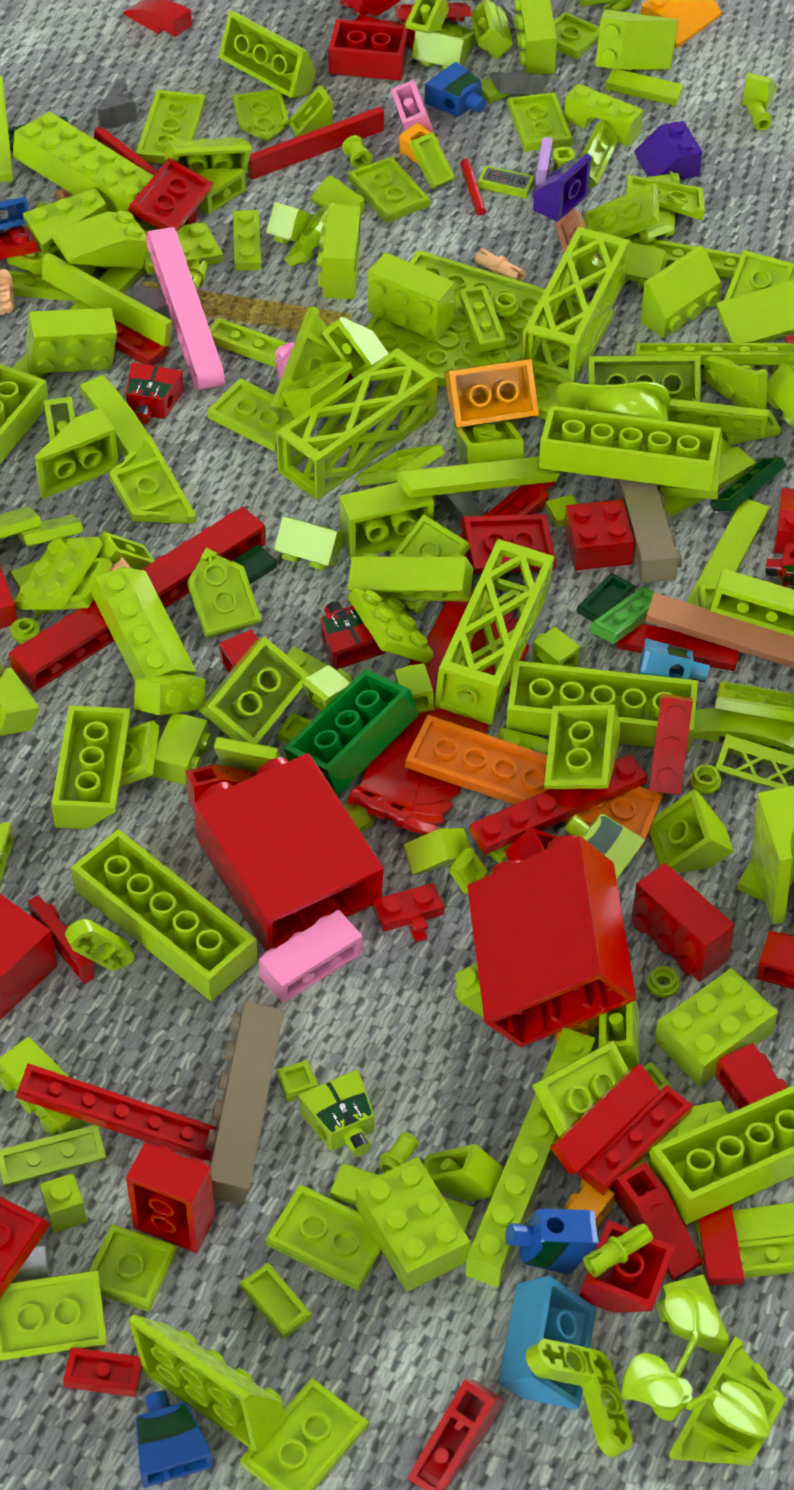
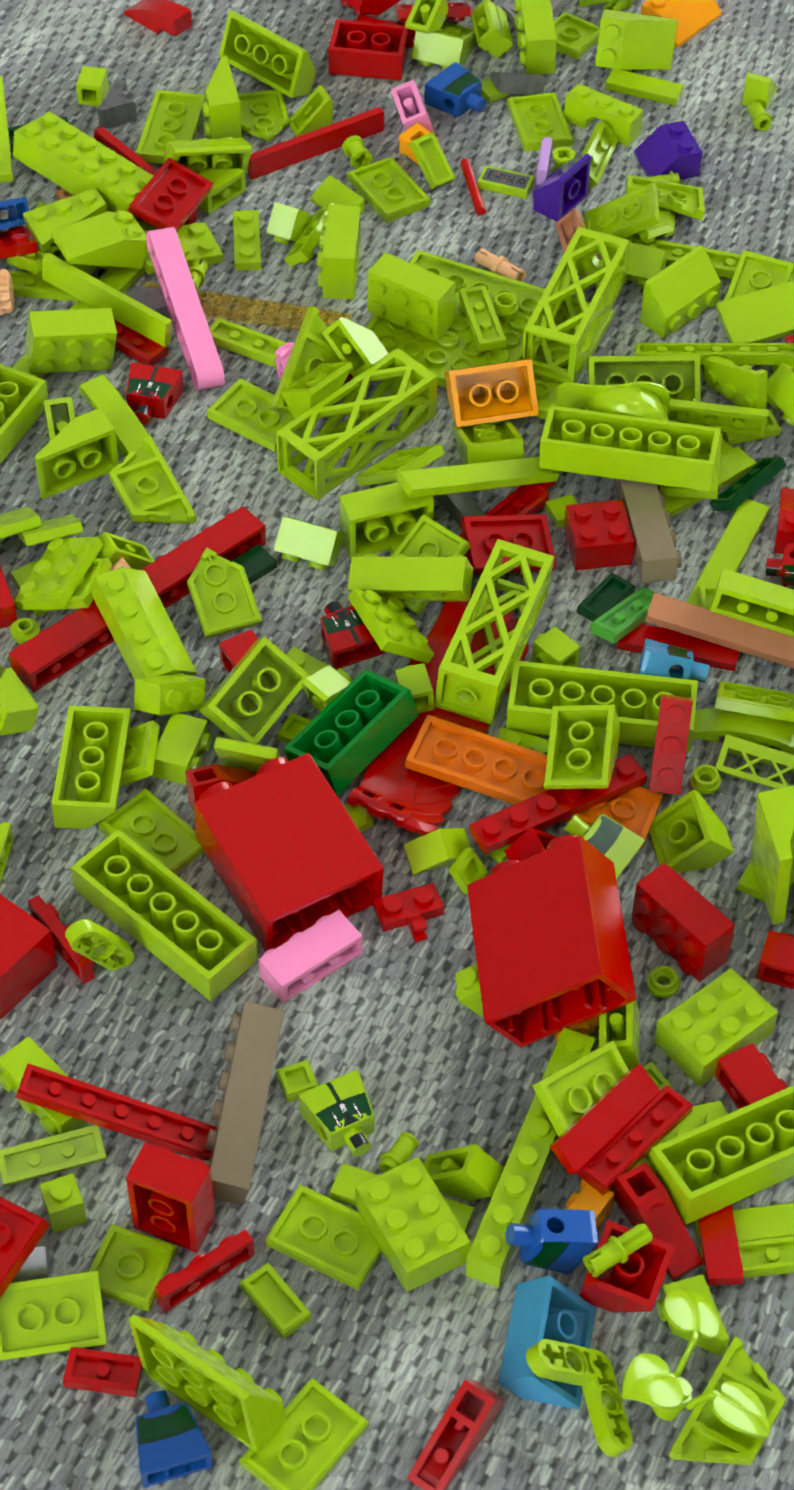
(92, 85): none -> lime brick
(155, 830): none -> lime tile
(204, 1270): none -> red plate
(222, 104): none -> lime slope

